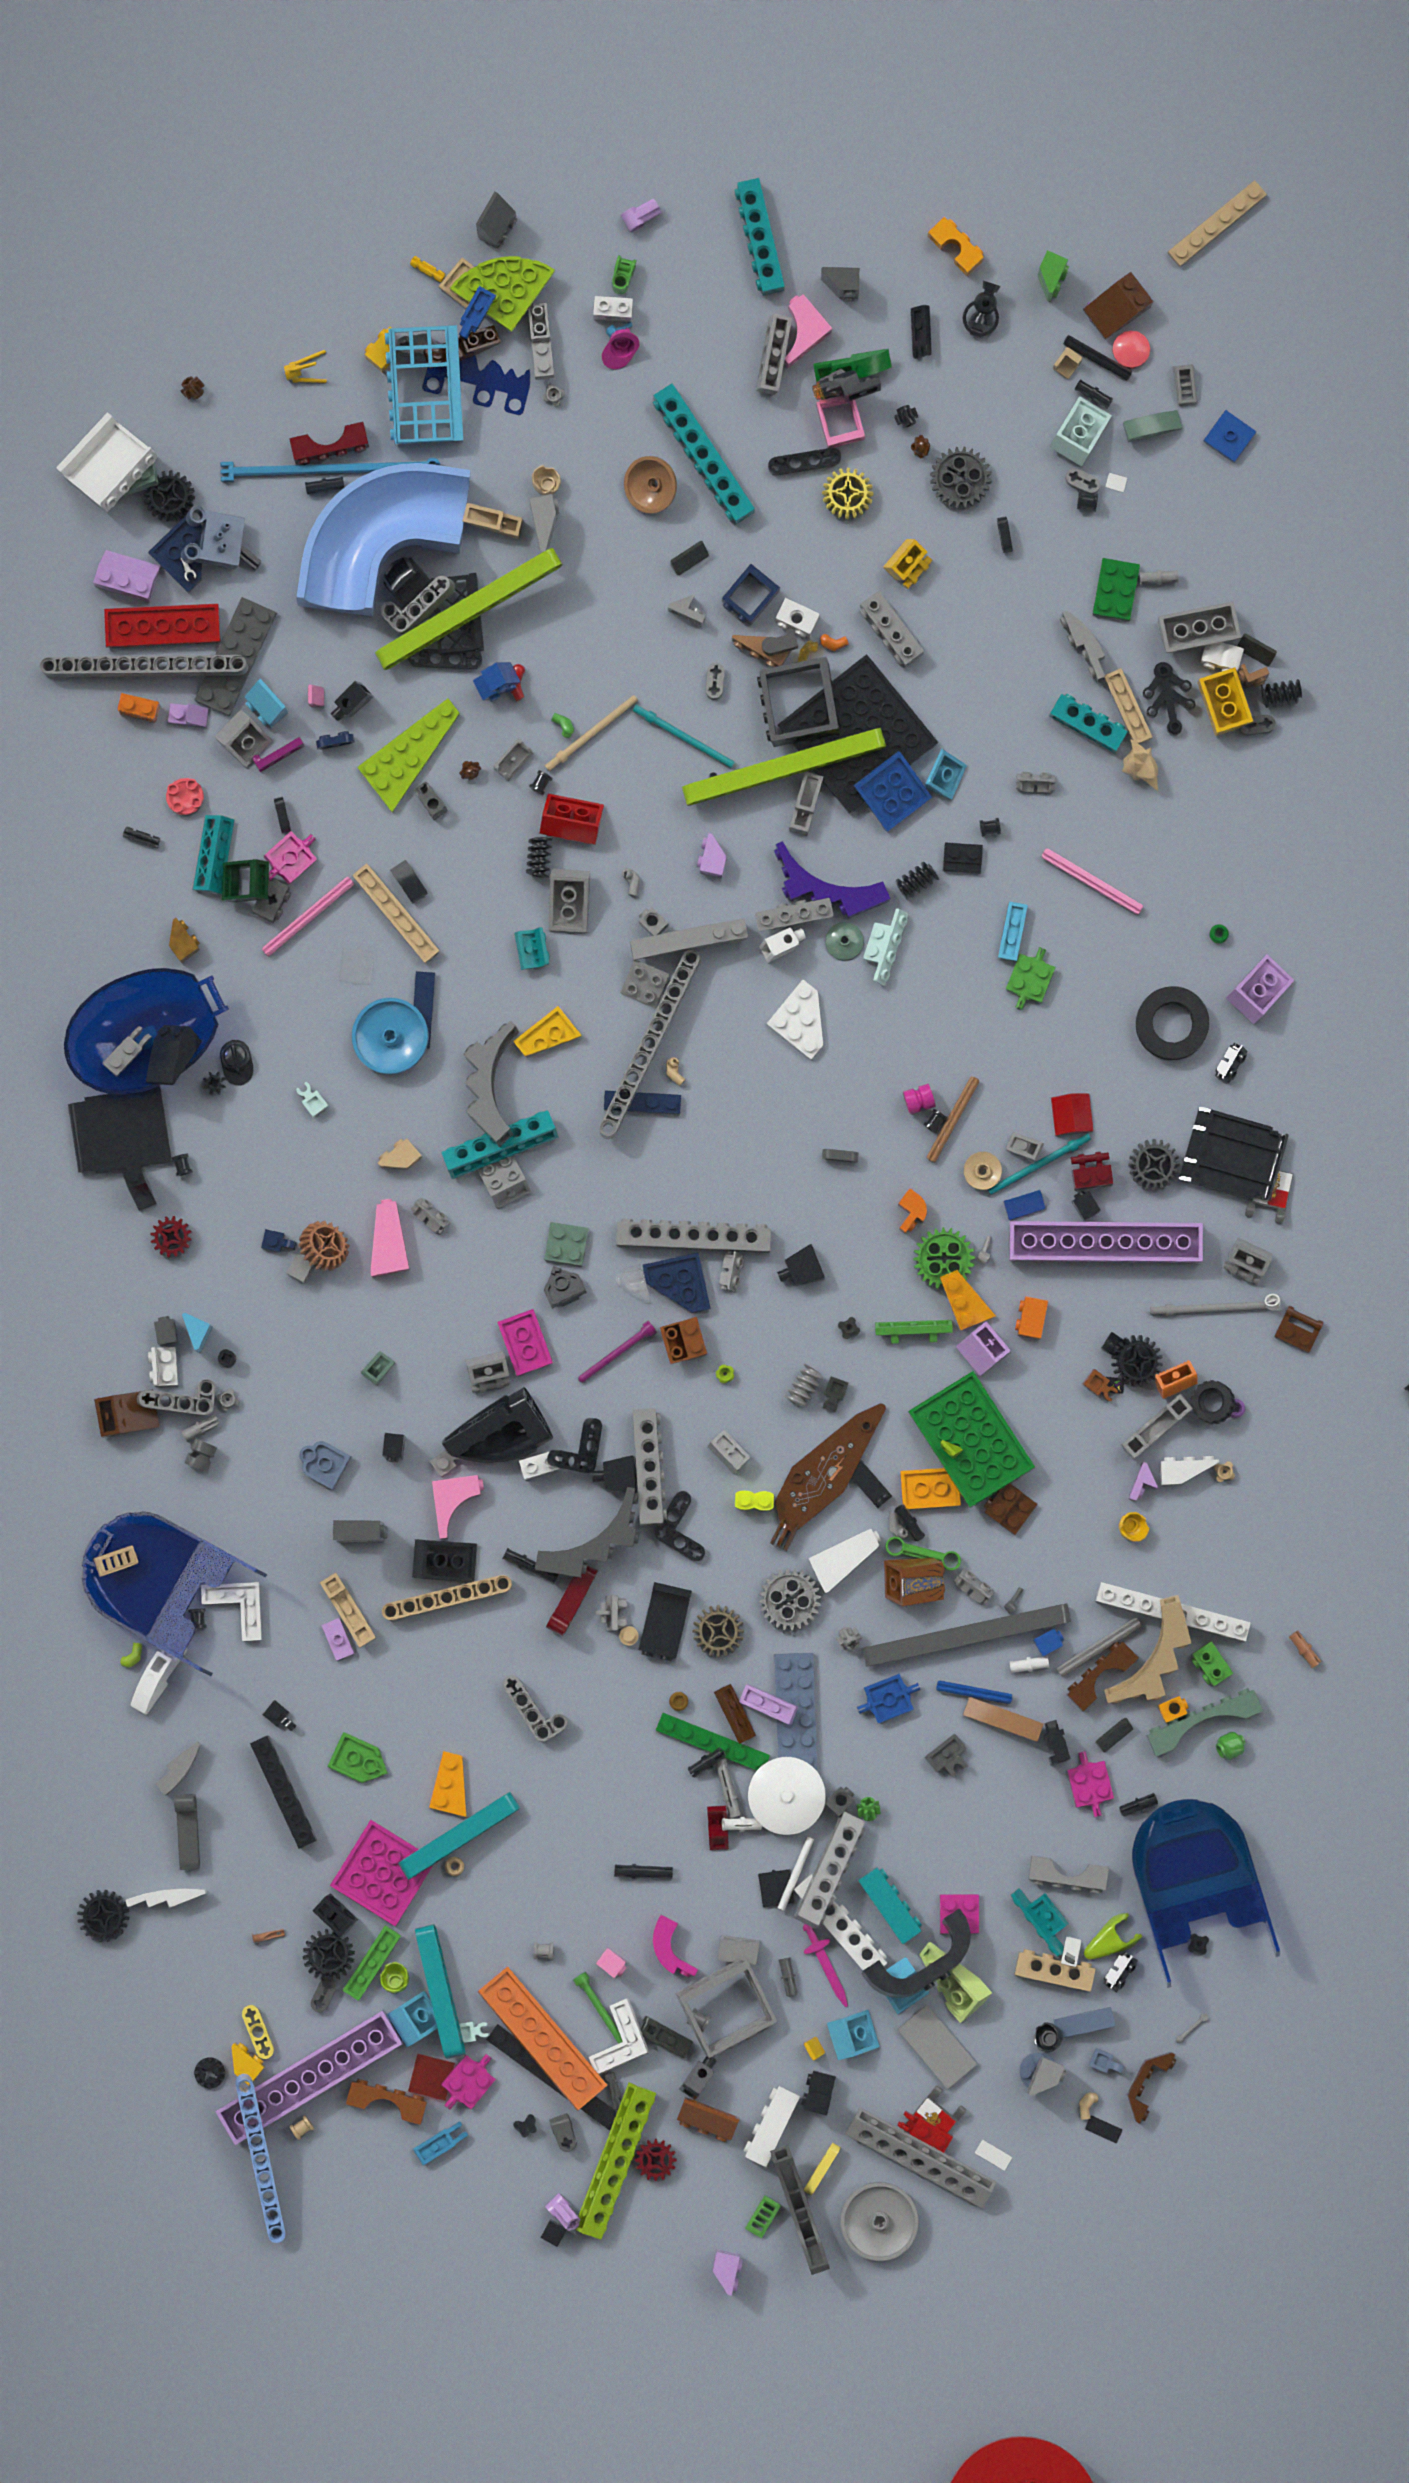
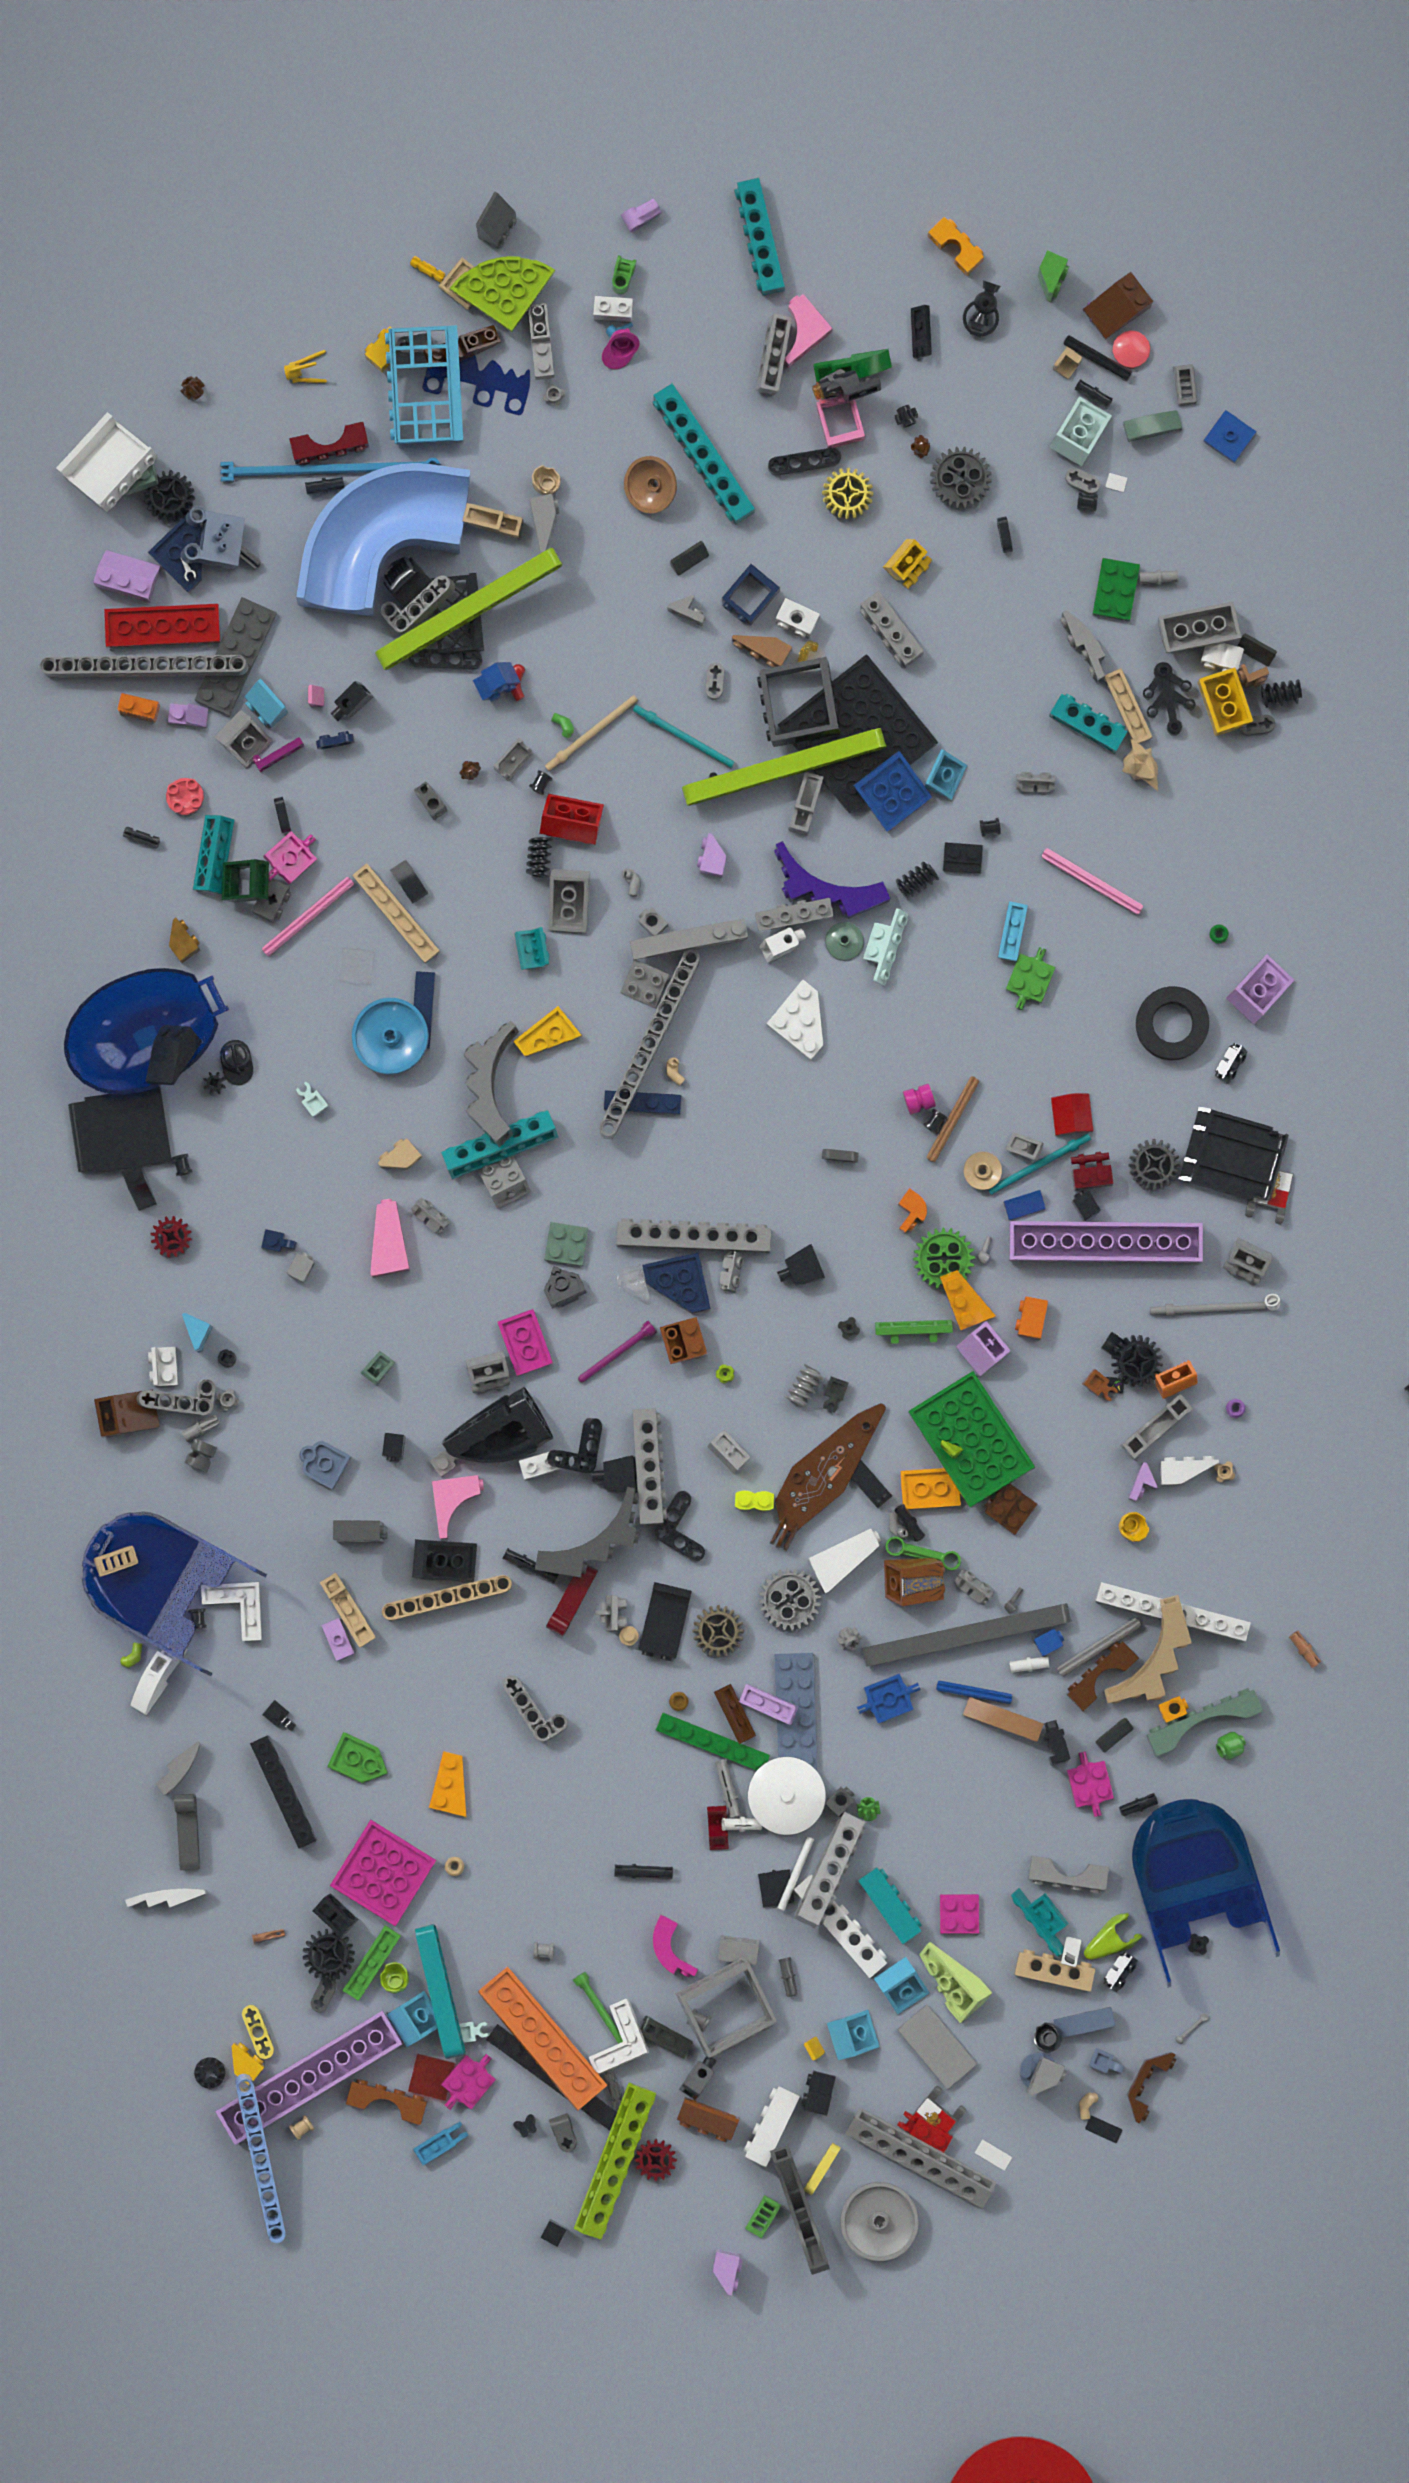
(105, 1924): black gear -> none
(126, 1052): light grey hinge -> none
(165, 1331): dark grey brick -> none
(334, 1250): nougat gear -> none
(402, 759): lime wing -> none
(459, 1835): teal beam -> none
(476, 311): blue hinge -> none
(561, 2210): lavender piece -> none
(612, 1963): bright pink slope -> none
(707, 1762): black pin -> none
(774, 646): dark grey leg -> none
(817, 1947): dark pink sword -> none
(832, 644): orange arm -> none
(842, 281): dark grey slope -> none
(895, 1987): black arch -> none
(947, 1755): dark grey plate -> none
(1211, 1663): bright green brick -> none
(1217, 223): tan plate -> none
(1227, 1402): black tyre -> none
(1296, 1335): reddish brown plate -> none

